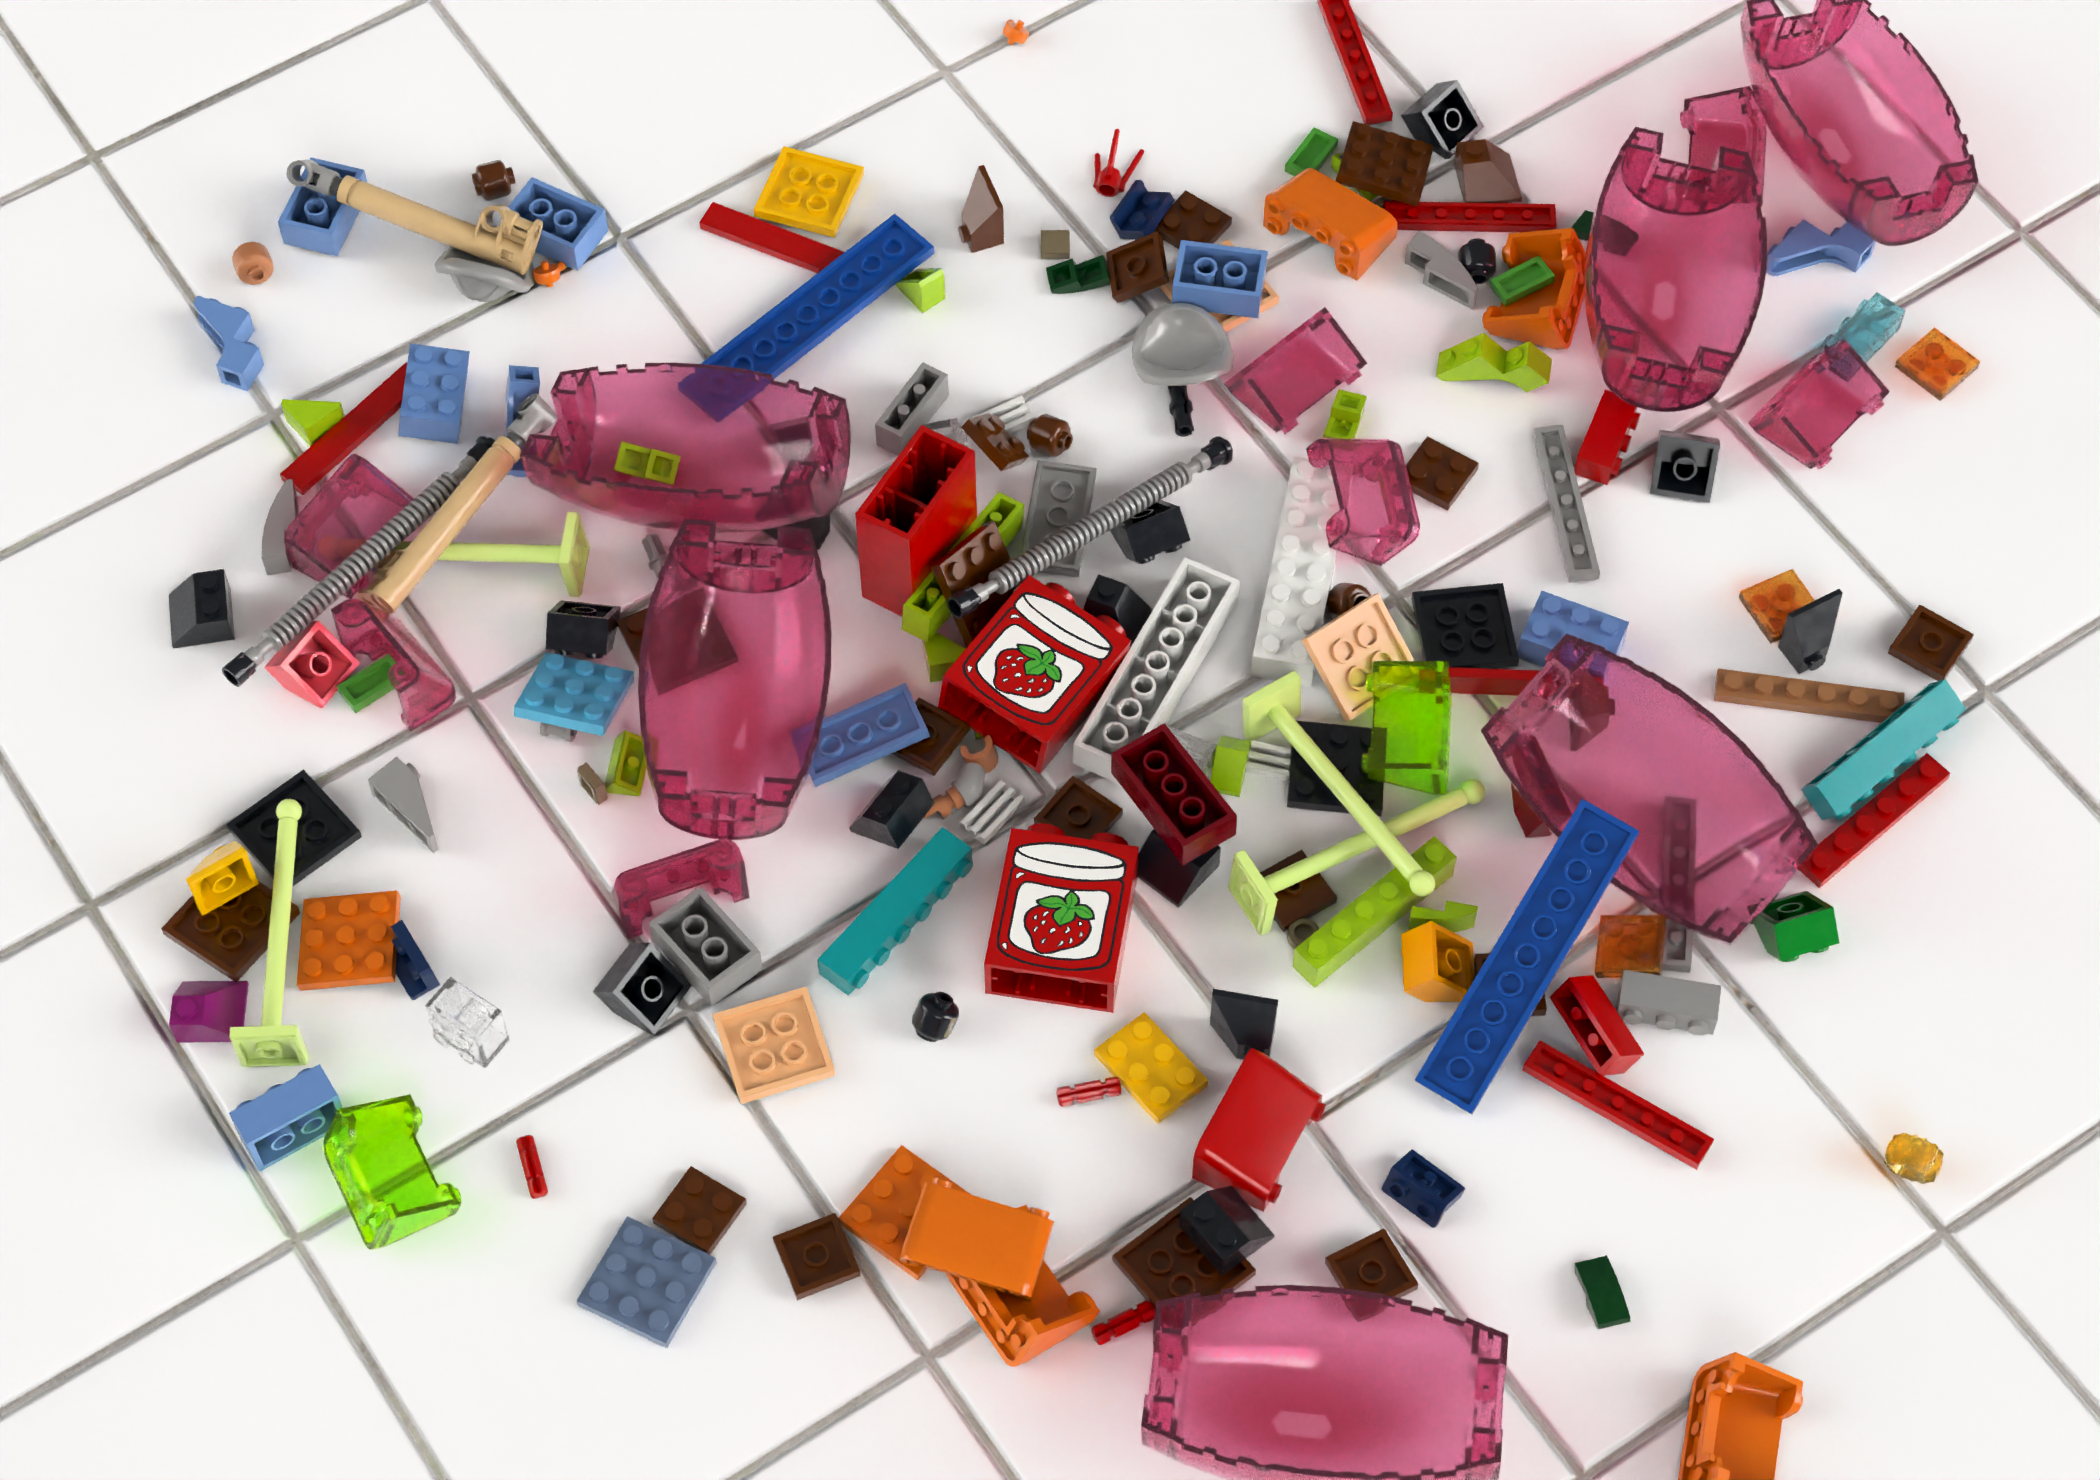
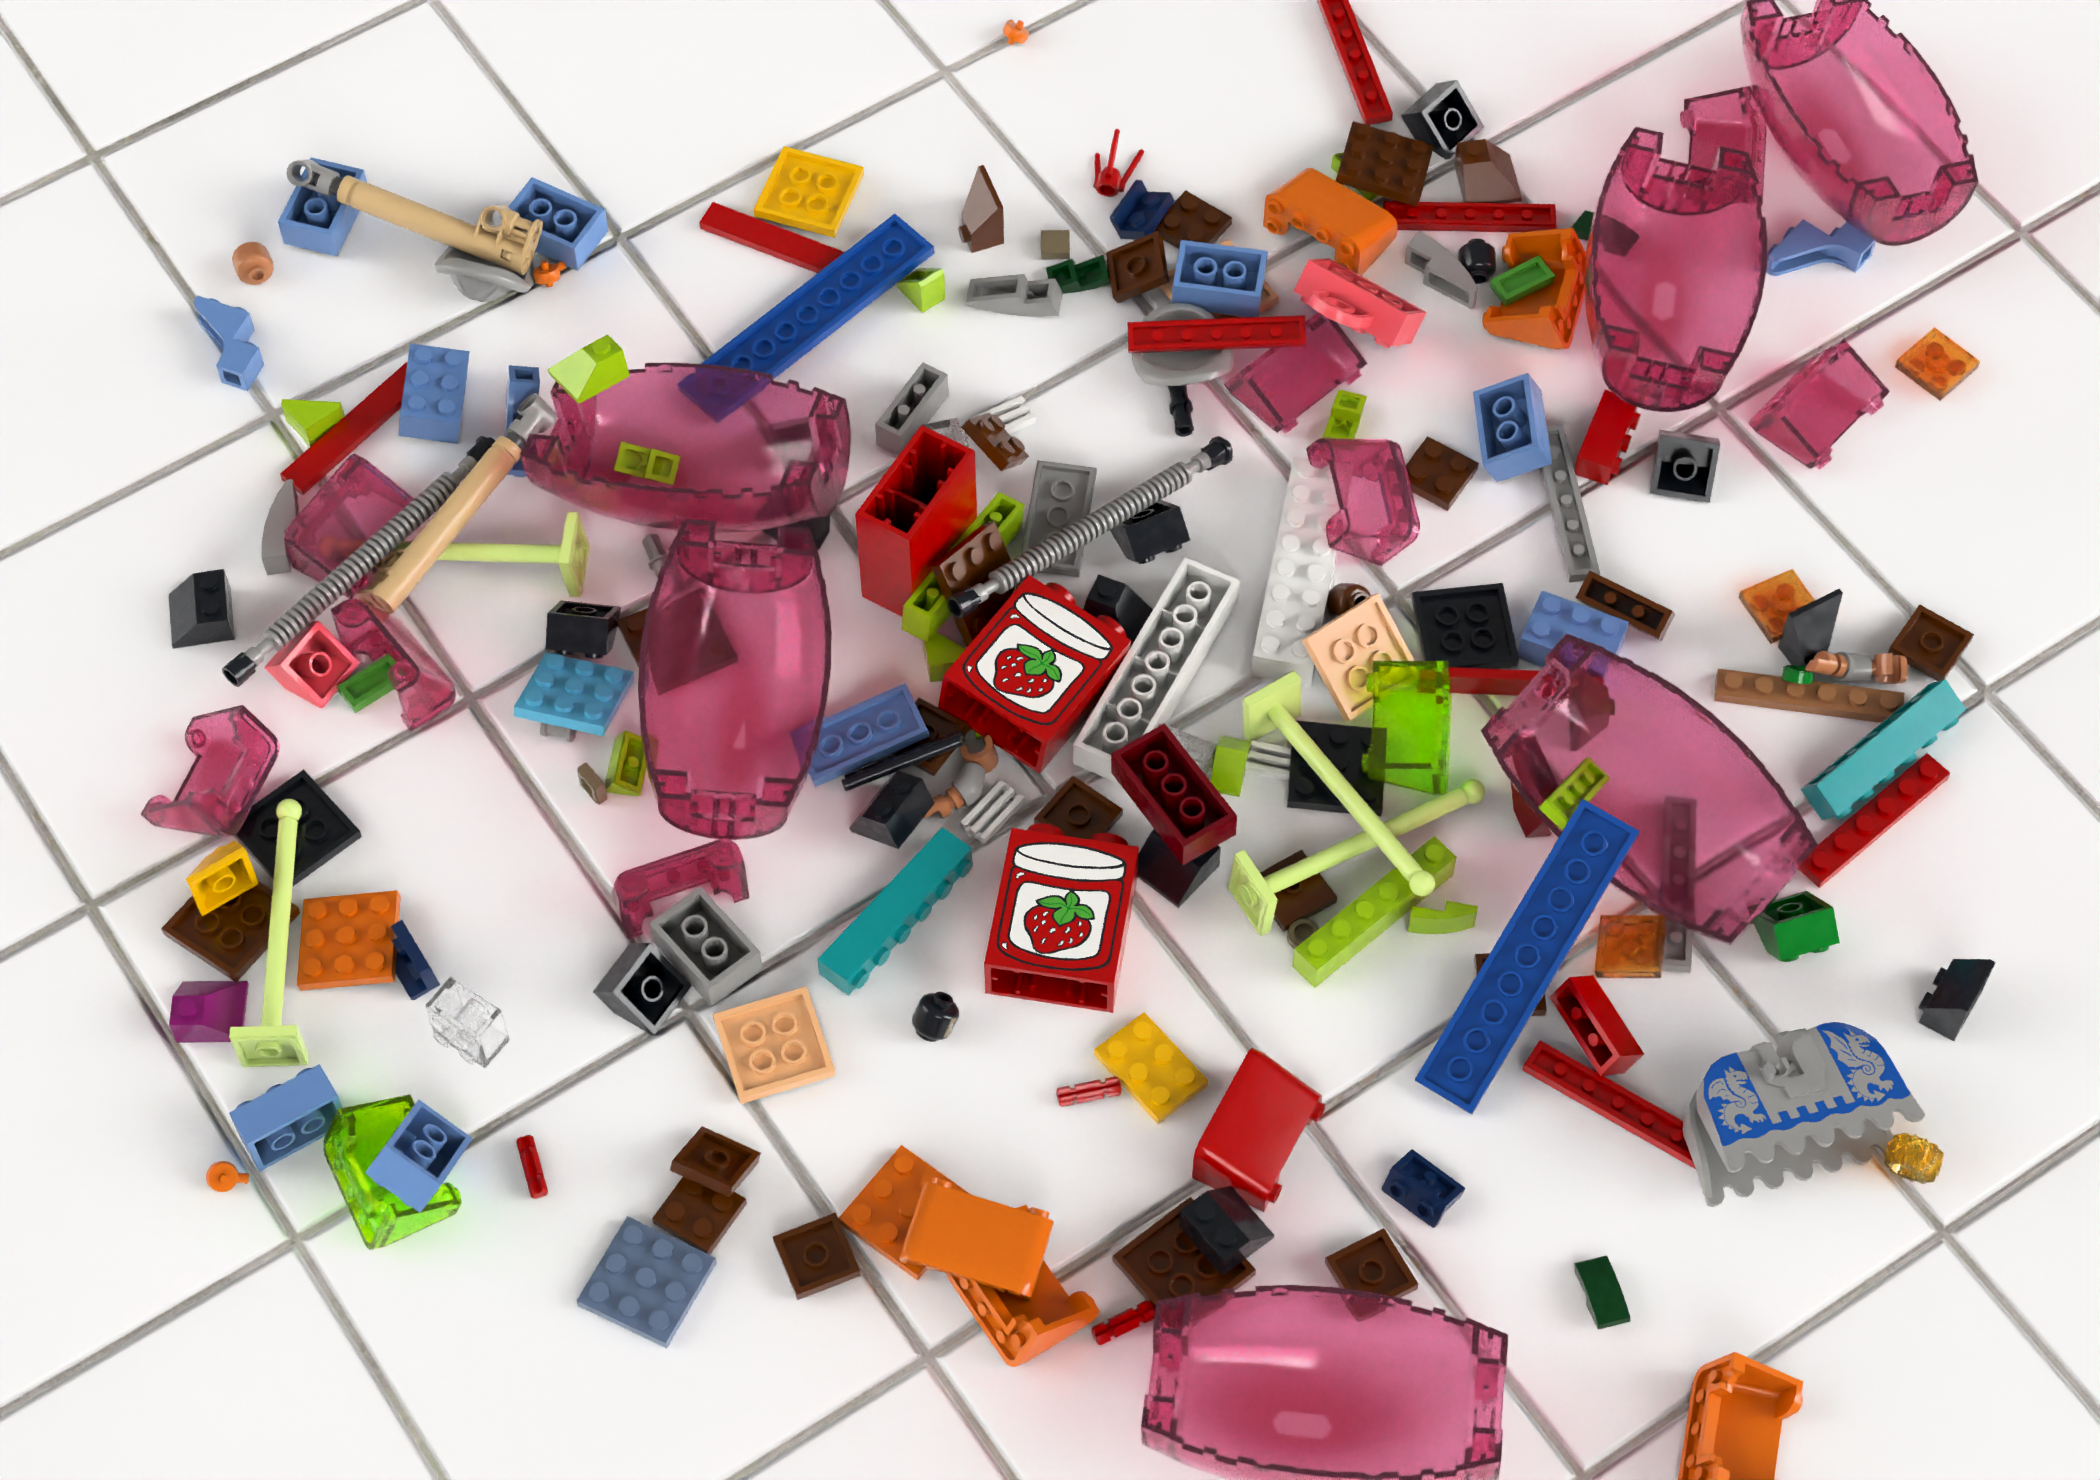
(223, 1176): none -> orange piece
(226, 777): none -> clear pink windscreen
(400, 792): light grey slope -> none
(419, 1156): none -> medium blue brick
(493, 180): reddish brown head -> none
(591, 369): none -> lime slope
(715, 1161): none -> reddish brown plate
(903, 760): none -> black bar
(1015, 295): none -> light grey slope
(1049, 435): reddish brown head -> none
(1216, 334): none -> red tile
(1244, 1021): black slope -> none
(1312, 152): bright green tile -> none
(1358, 303): none -> coral brick
(1436, 963): light orange slope -> none
(1486, 360): lime arch -> none
(1512, 427): none -> medium blue brick
(1579, 785): none -> lime tile
(1625, 604): none -> reddish brown brick
(1668, 1002): light grey brick -> none
(1793, 1106): none -> light grey animal
(1797, 674): none -> green tile
(1858, 667): none -> nougat piece
(1870, 327): clear light blue brick -> none
(1955, 995): none -> black slope

